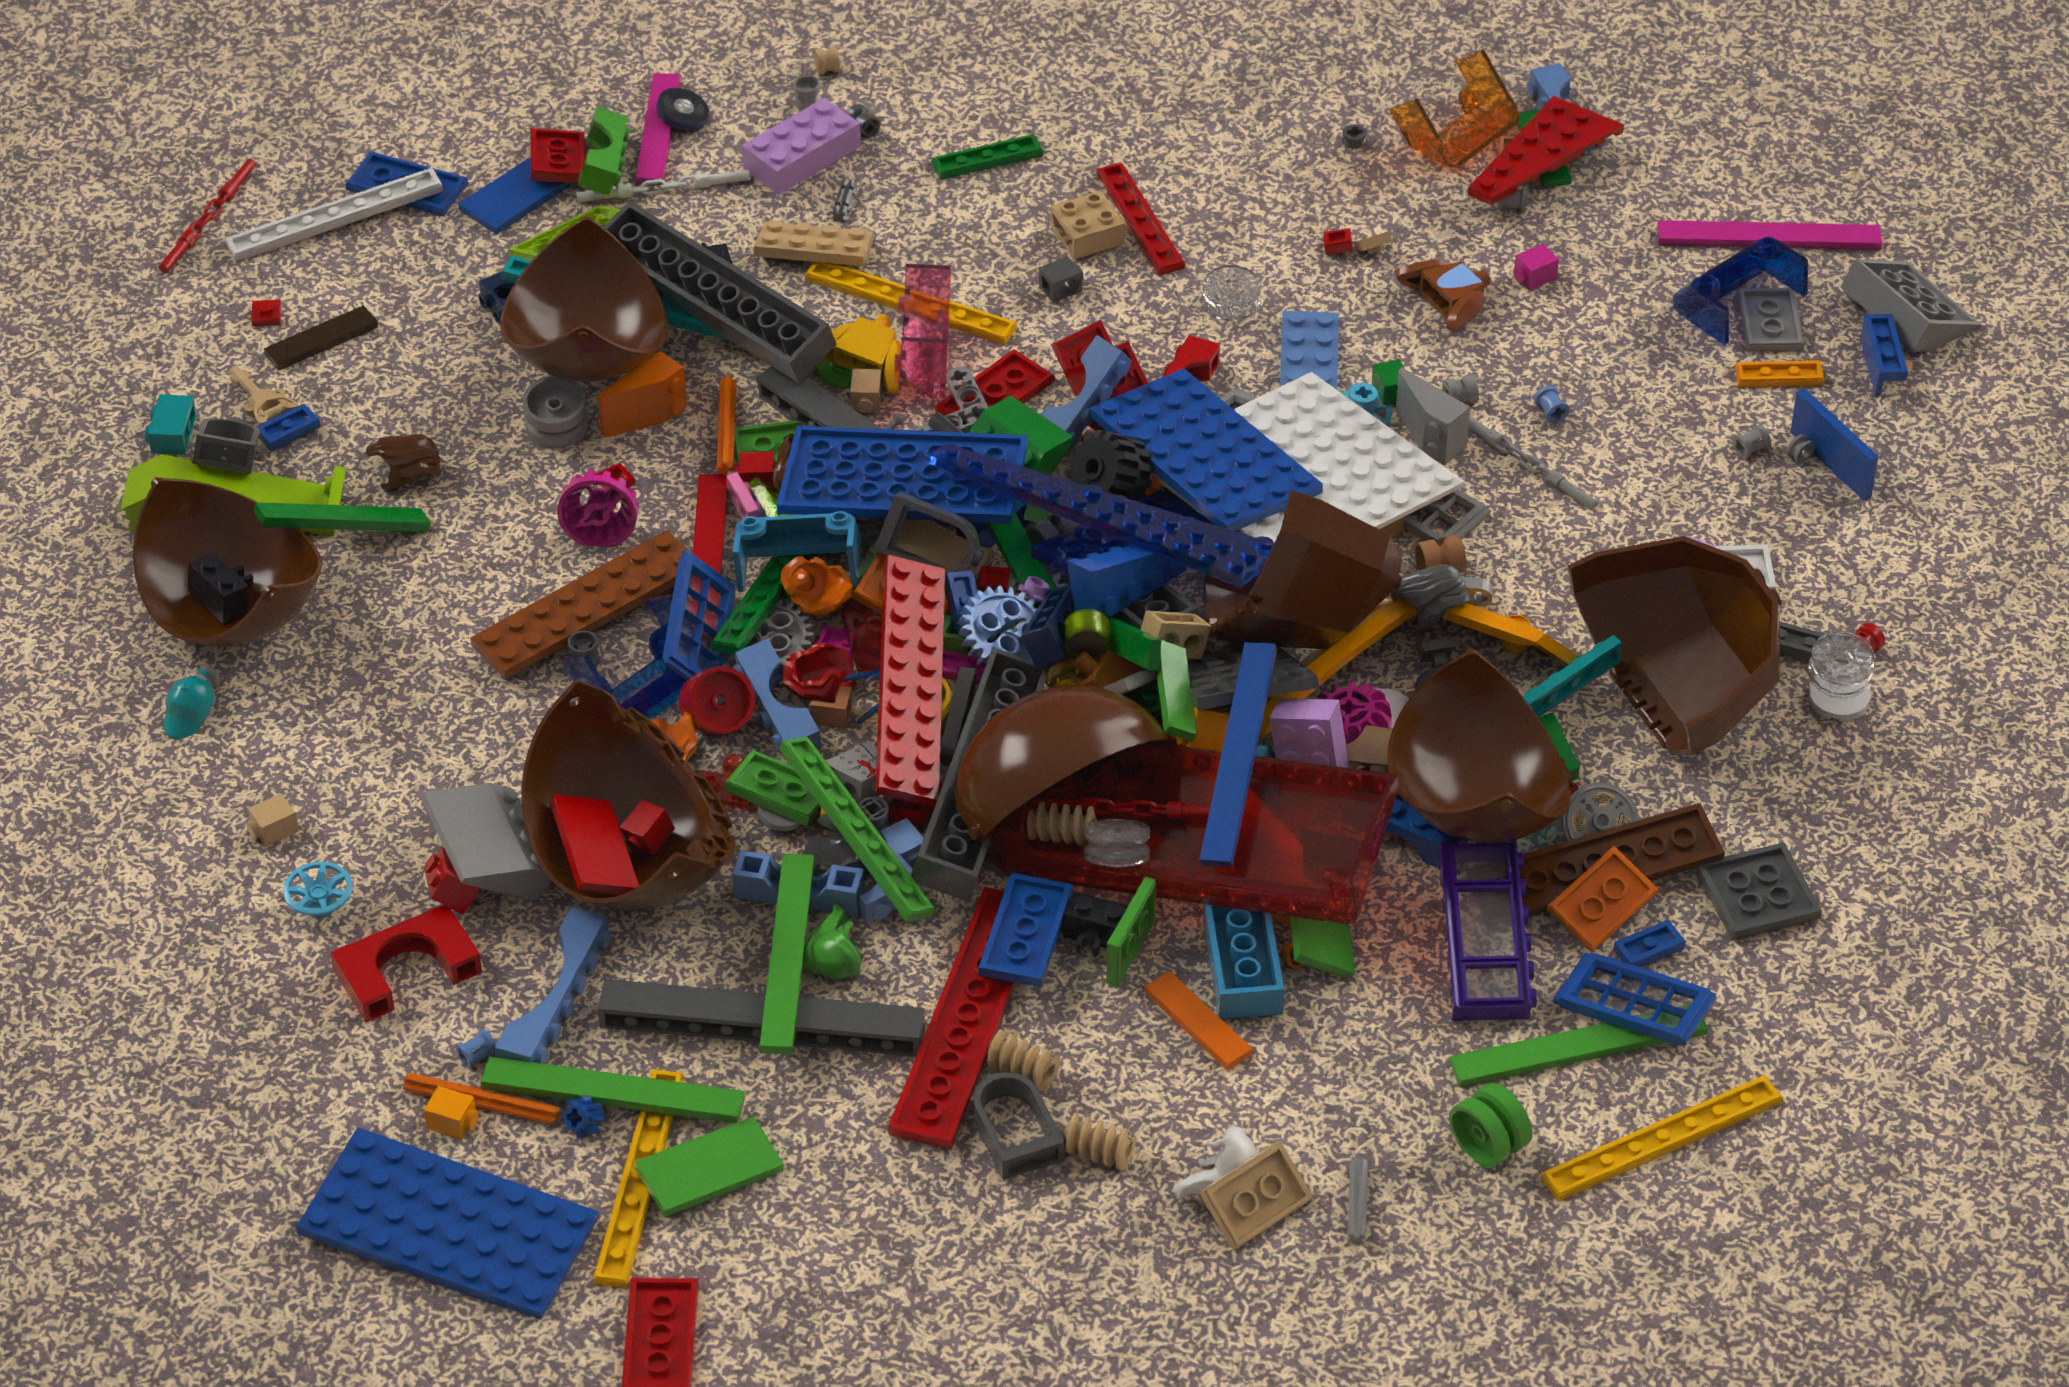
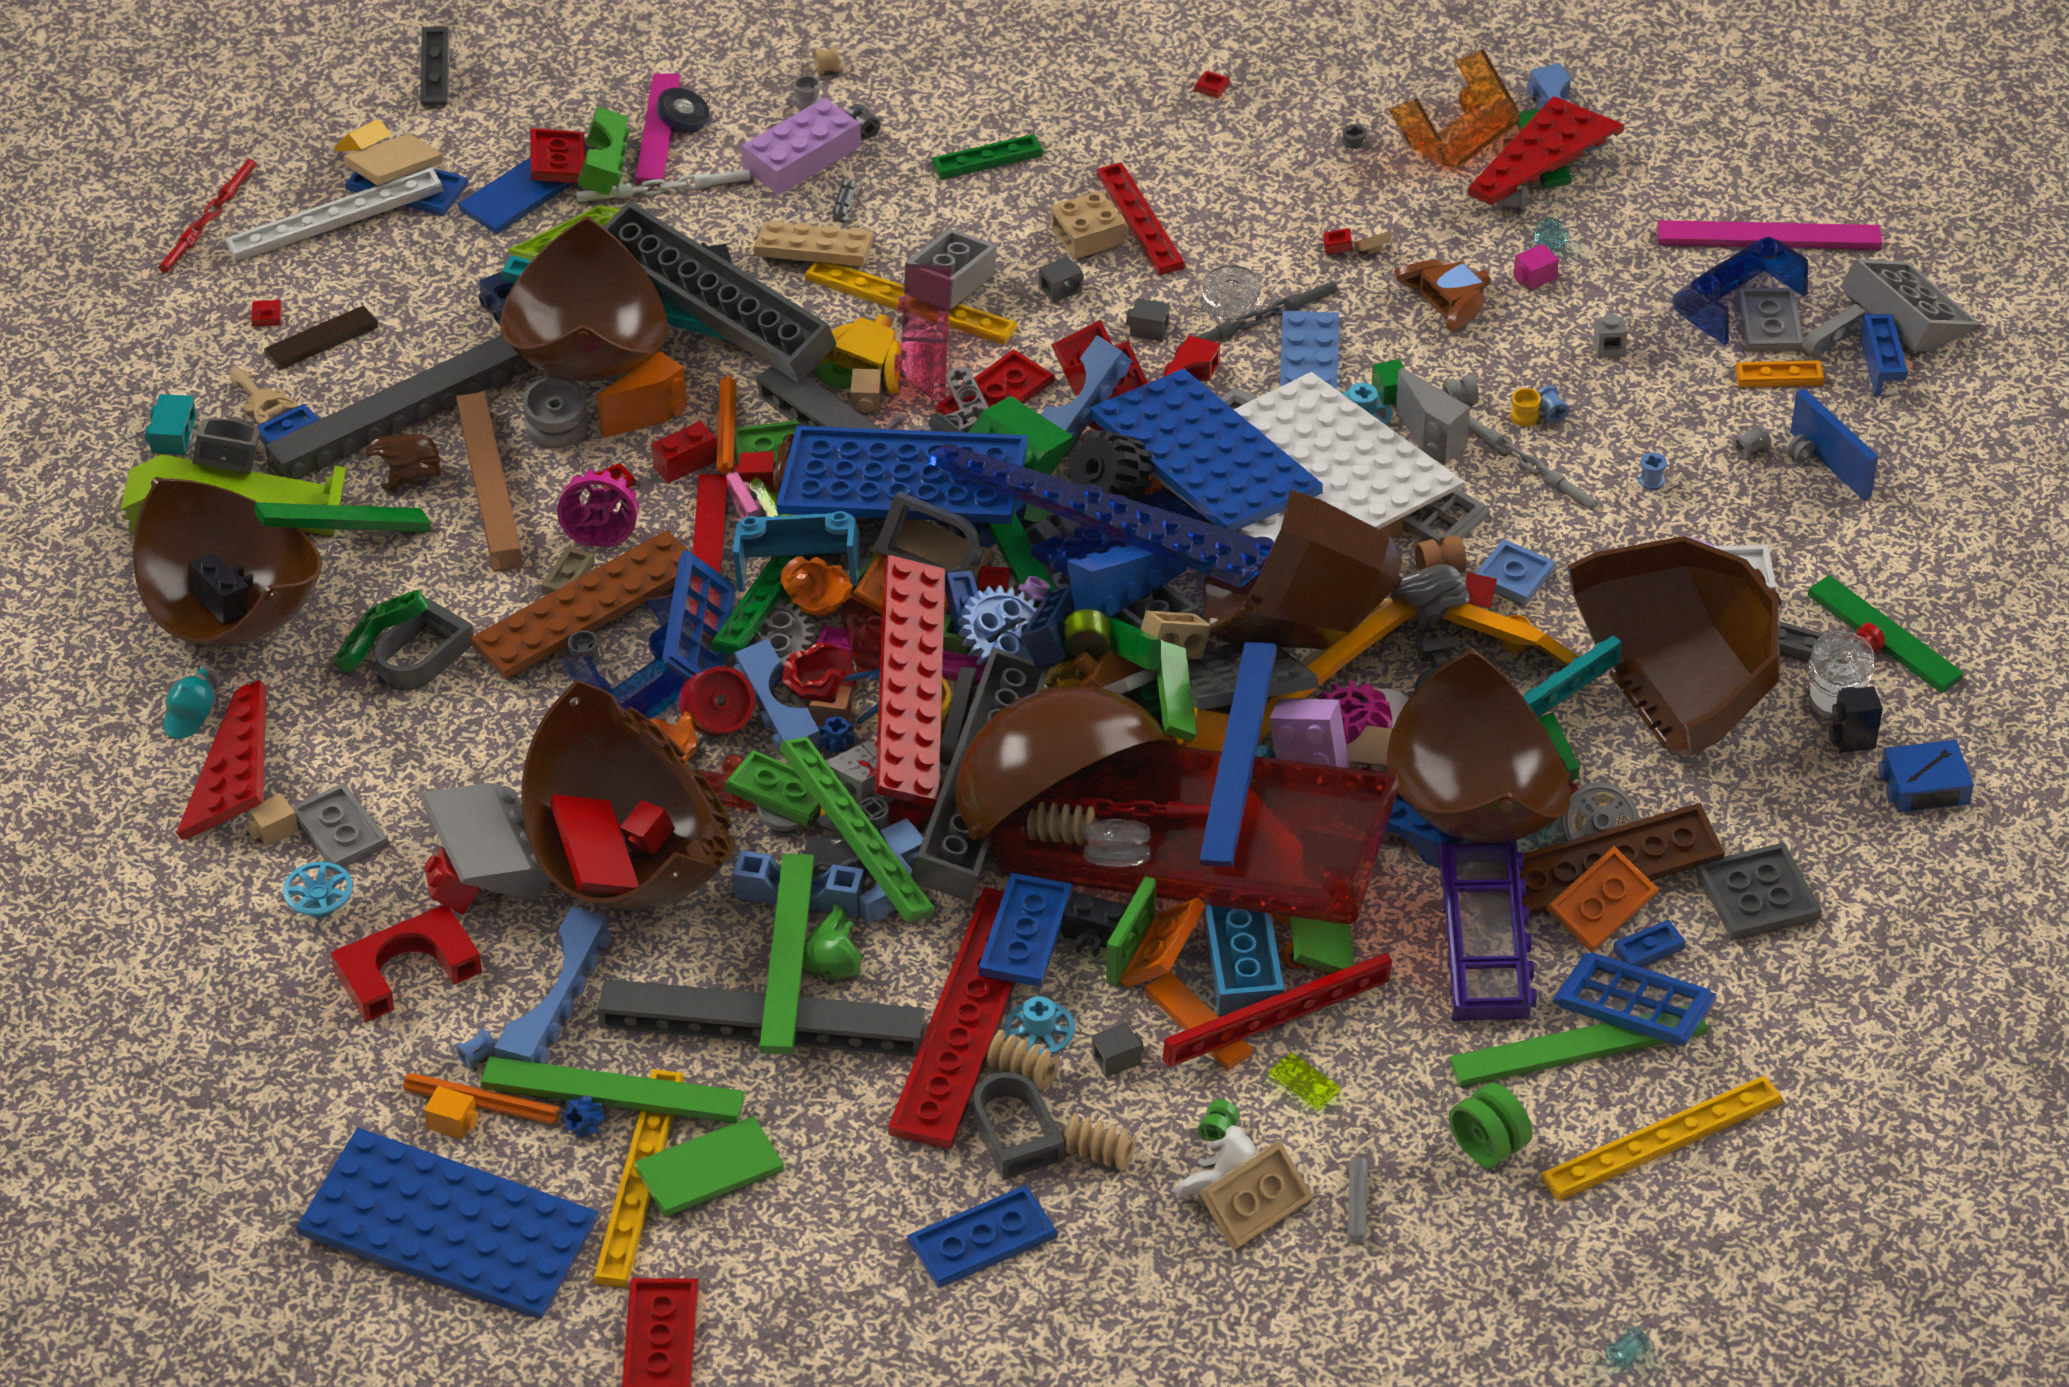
(234, 767): none -> red wing
(339, 826): none -> light grey tile
(363, 137): none -> yellow slope
(373, 622): none -> green beam
(393, 159): none -> tan tile
(394, 408): none -> dark grey brick
(412, 677): none -> dark grey window
(434, 65): none -> dark grey piece
(489, 482): none -> medium nougat tile
(569, 567): none -> dark tan plate
(684, 452): none -> red brick
(836, 735): none -> blue gear
(969, 257): none -> light grey brick
(982, 1236): none -> blue tile
(1040, 1021): none -> medium azure wheel
(1117, 1049): none -> dark grey brick
(1148, 319): none -> dark grey brick
(1162, 942): none -> orange tile
(1212, 84): none -> red tile
(1219, 1117): none -> bright green wheel
(1276, 1010): none -> red tile
(1290, 303): none -> dark grey piece
(1304, 1081): none -> clear neon green tile
(1480, 589): none -> red brick
(1517, 571): none -> medium blue plate
(1525, 407): none -> yellow wheel
(1551, 233): none -> clear light blue gear
(1610, 329): none -> light grey brick
(1627, 1347): none -> clear light blue bush
(1652, 471): none -> medium blue bush
(1833, 330): none -> light grey beam
(1856, 719): none -> black brick
(1898, 642): none -> green tile
(1926, 776): none -> blue brick

